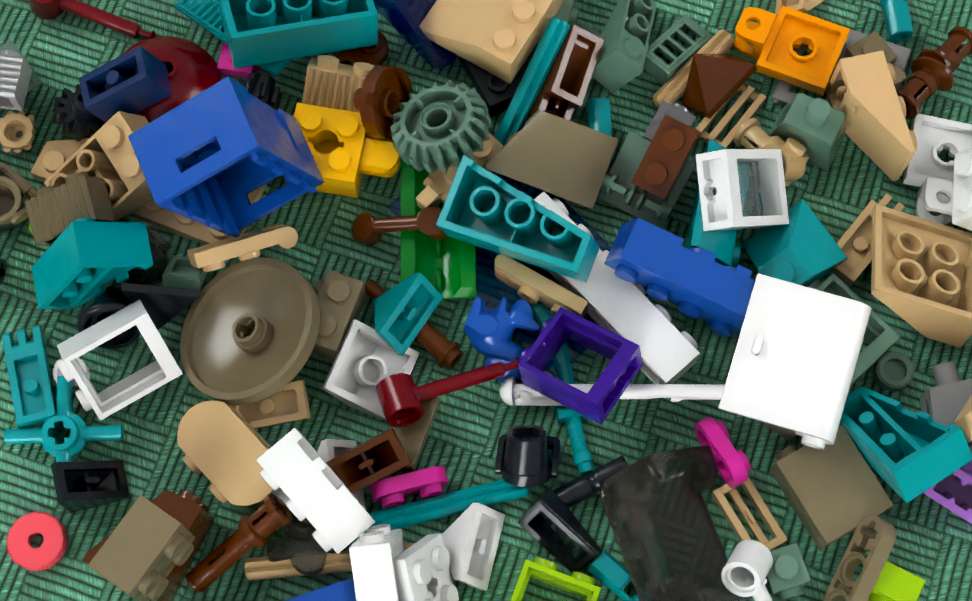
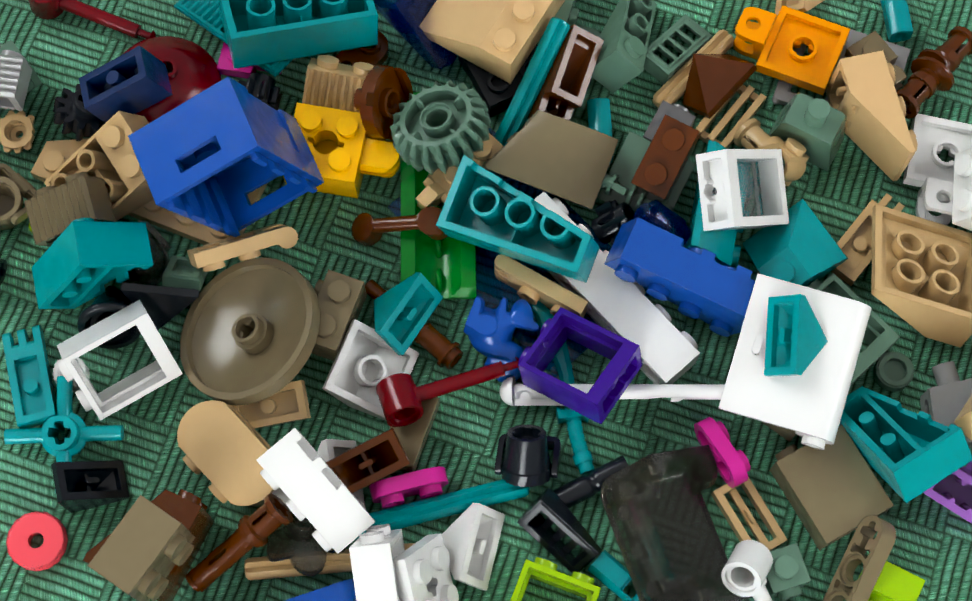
(610, 219): none -> black gear
(664, 218): none -> clear blue brick
(791, 336): none -> teal slope

